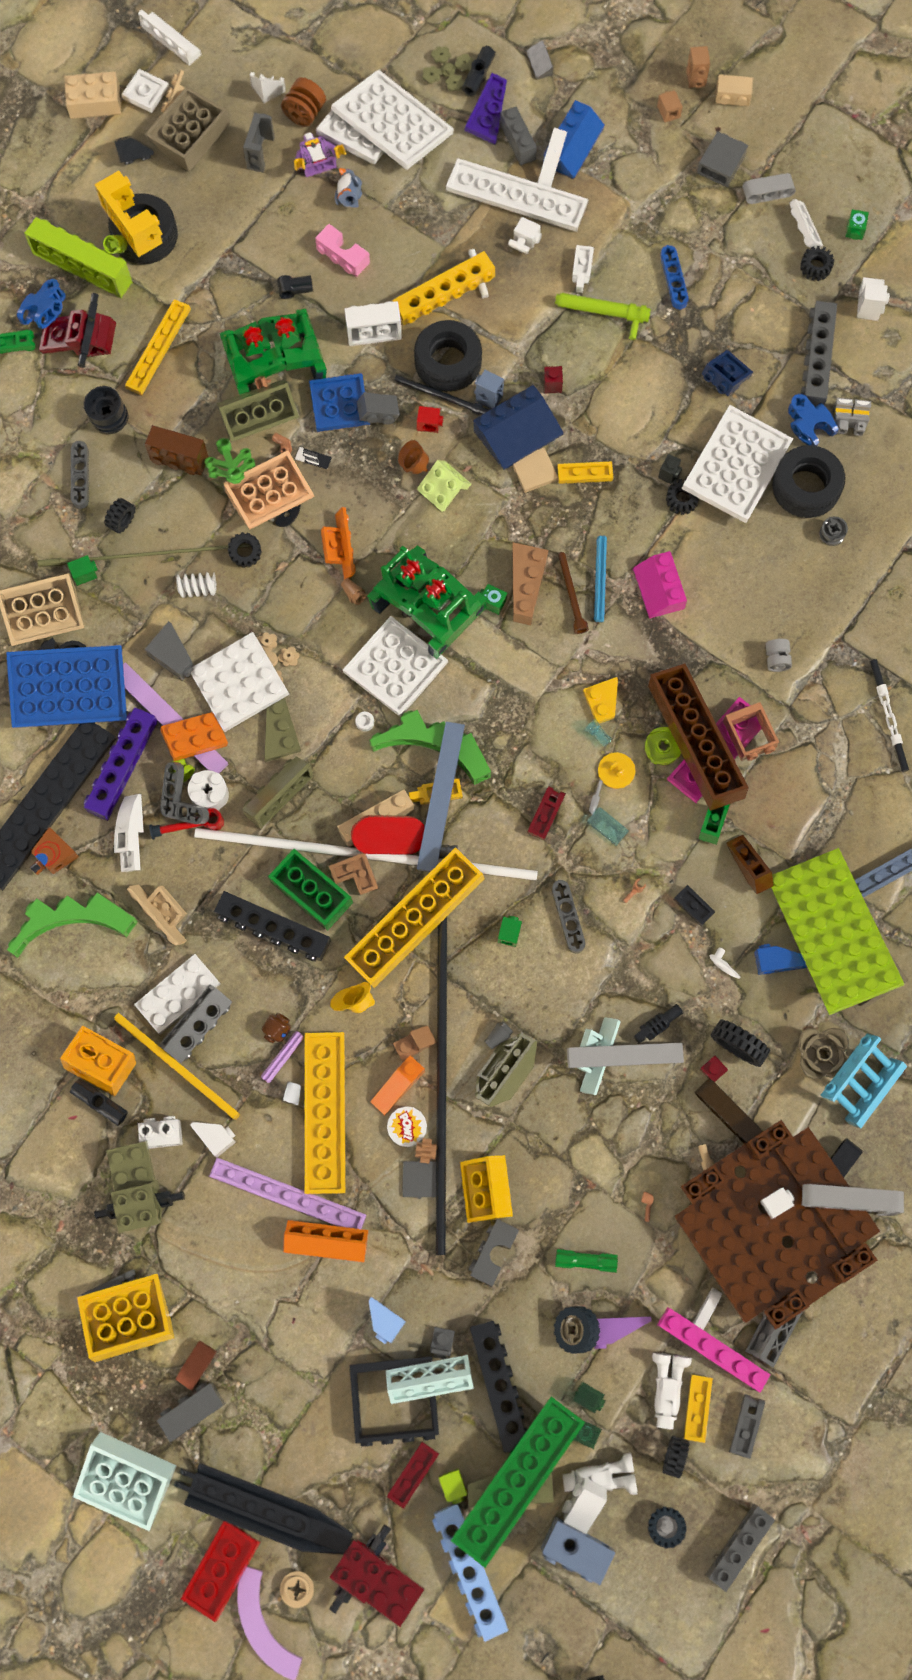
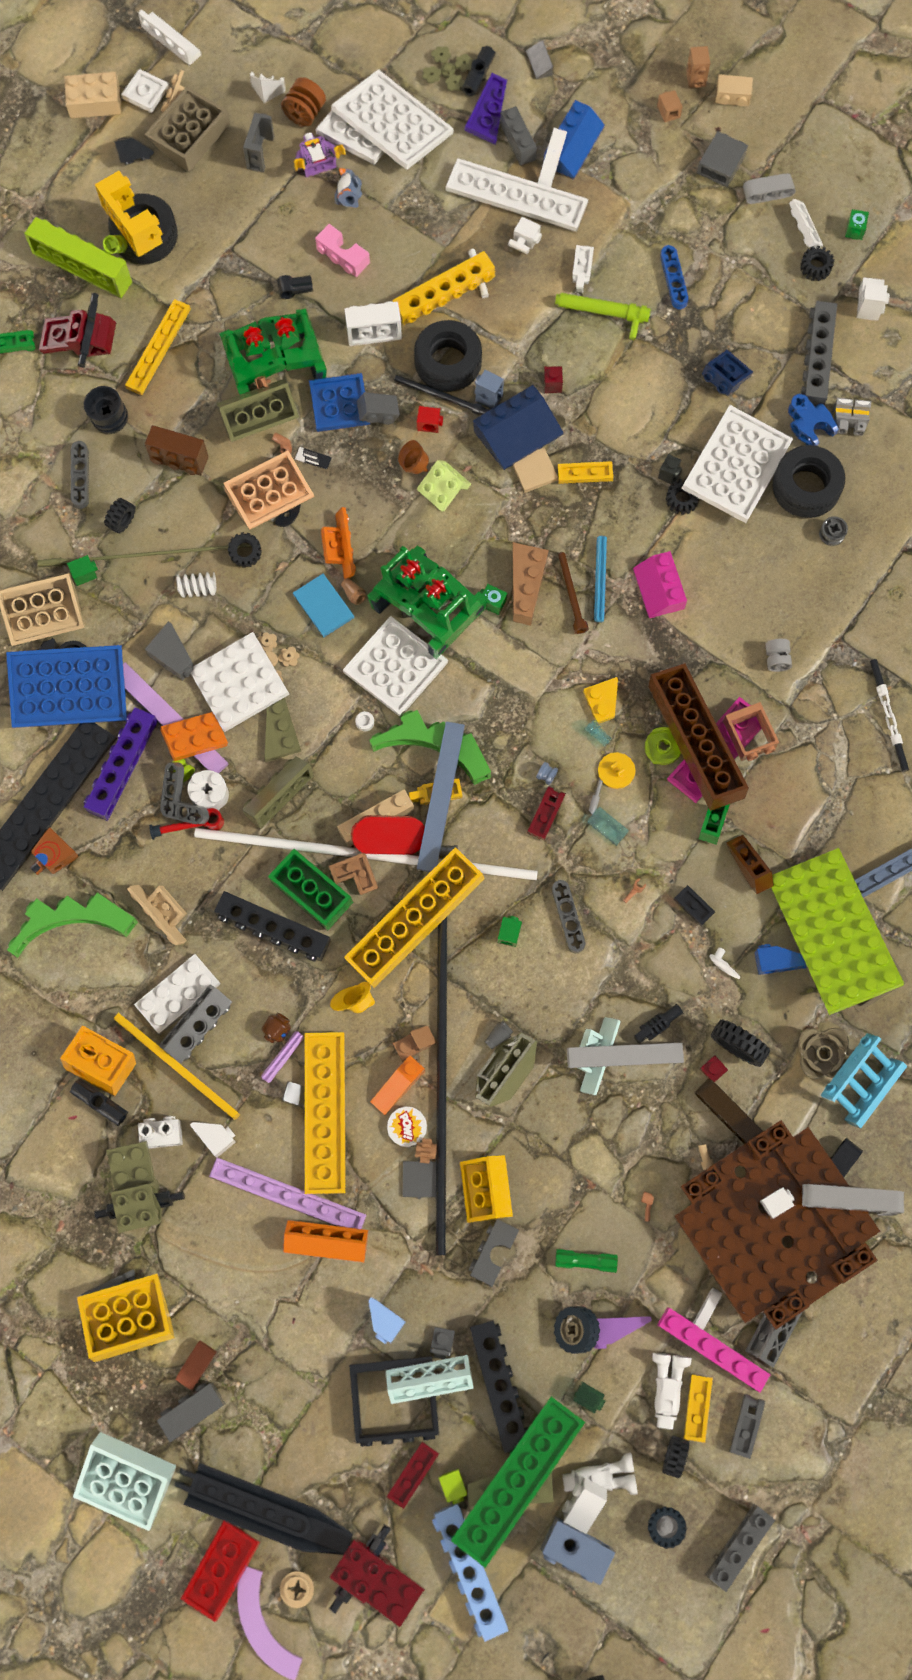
(45, 304): blue piece -> none
(127, 827): white slope -> none
(233, 474): bright green plant -> none
(323, 605): none -> dark azure tile
(547, 773): none -> sand blue wheel
(588, 1435): clear green brick -> none

